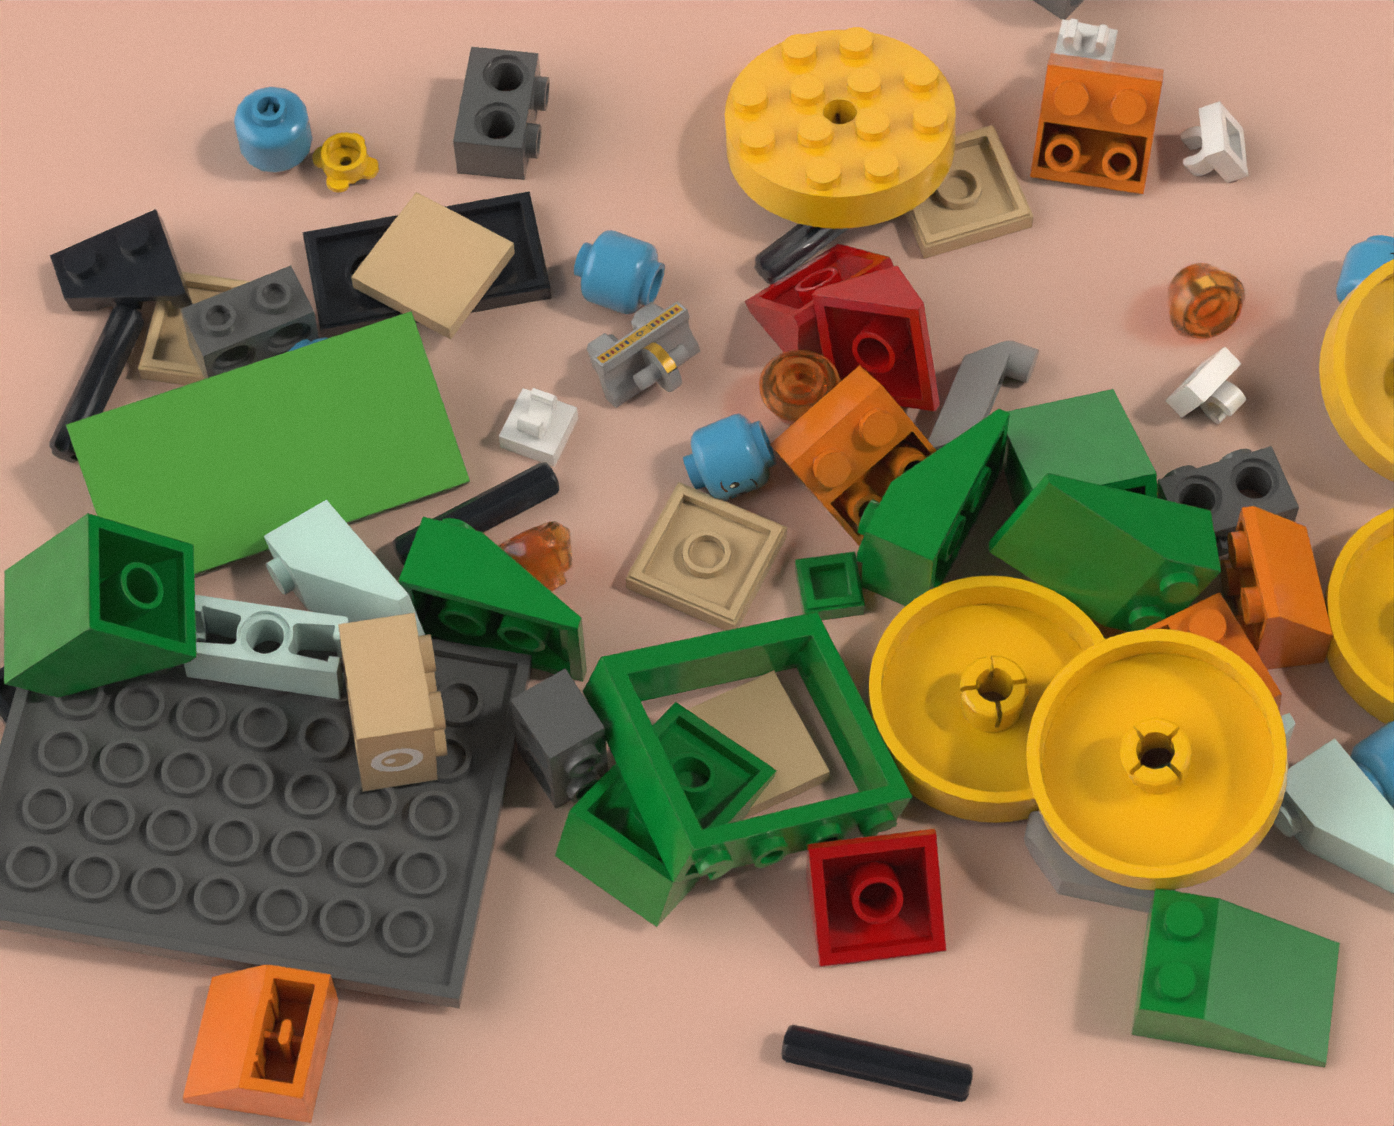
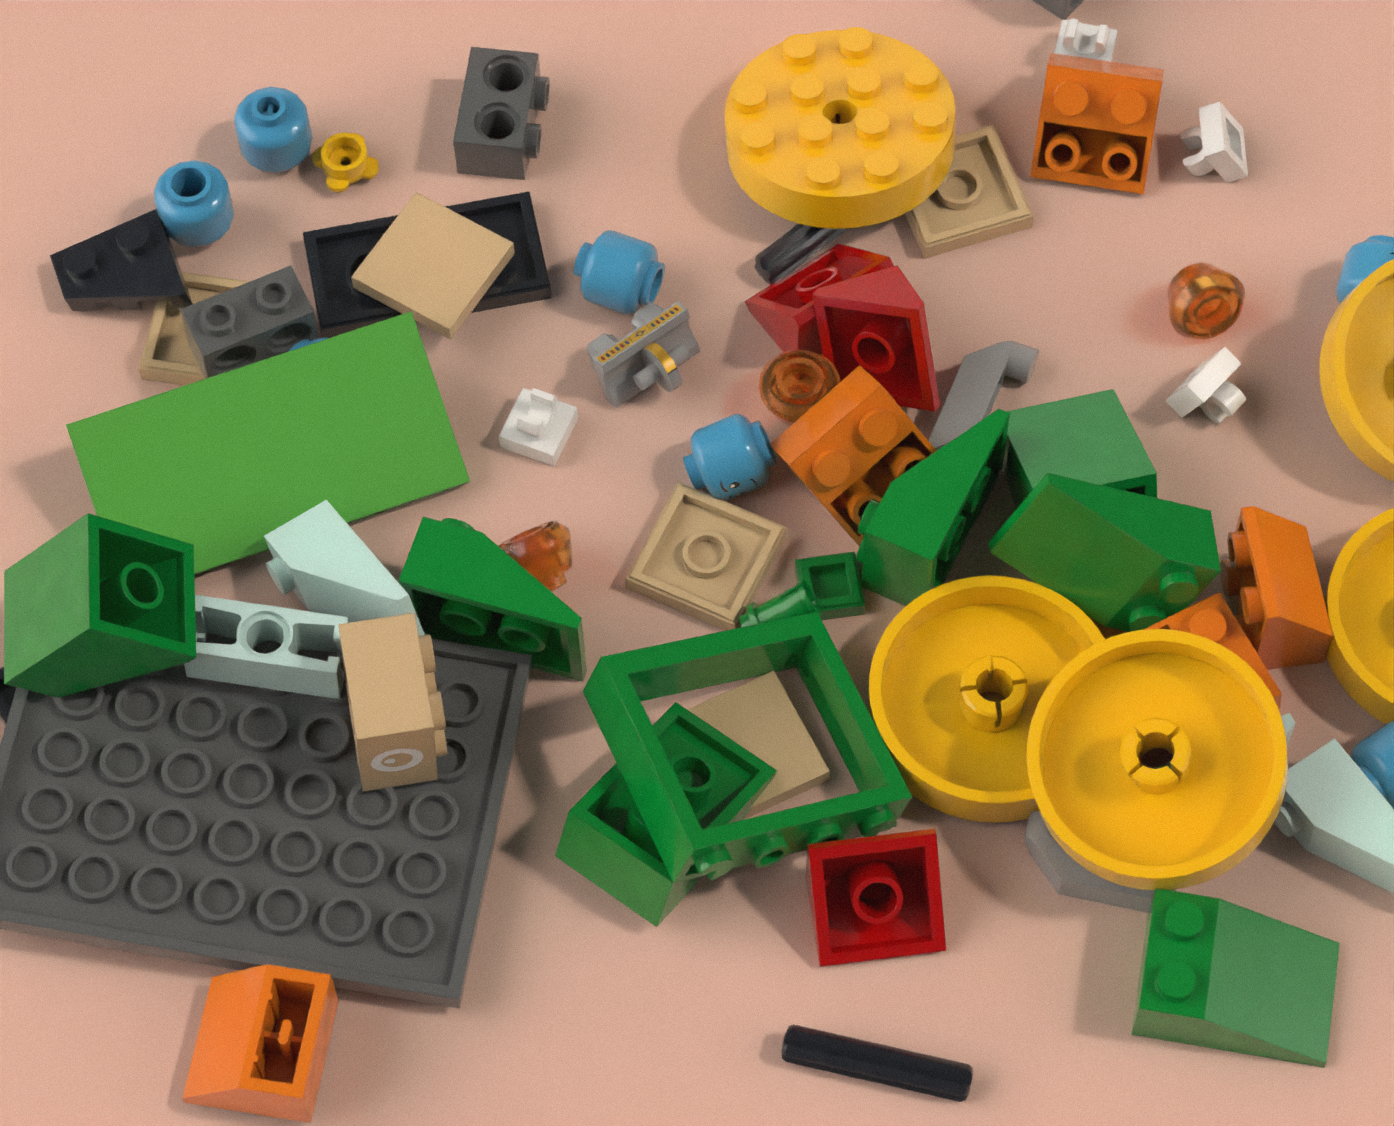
(98, 375): black axle -> none
(194, 203): none -> dark azure head
(494, 504): black axle -> none
(560, 738): dark grey brick -> none
(791, 603): none -> green pin
(1218, 488): dark grey brick -> none

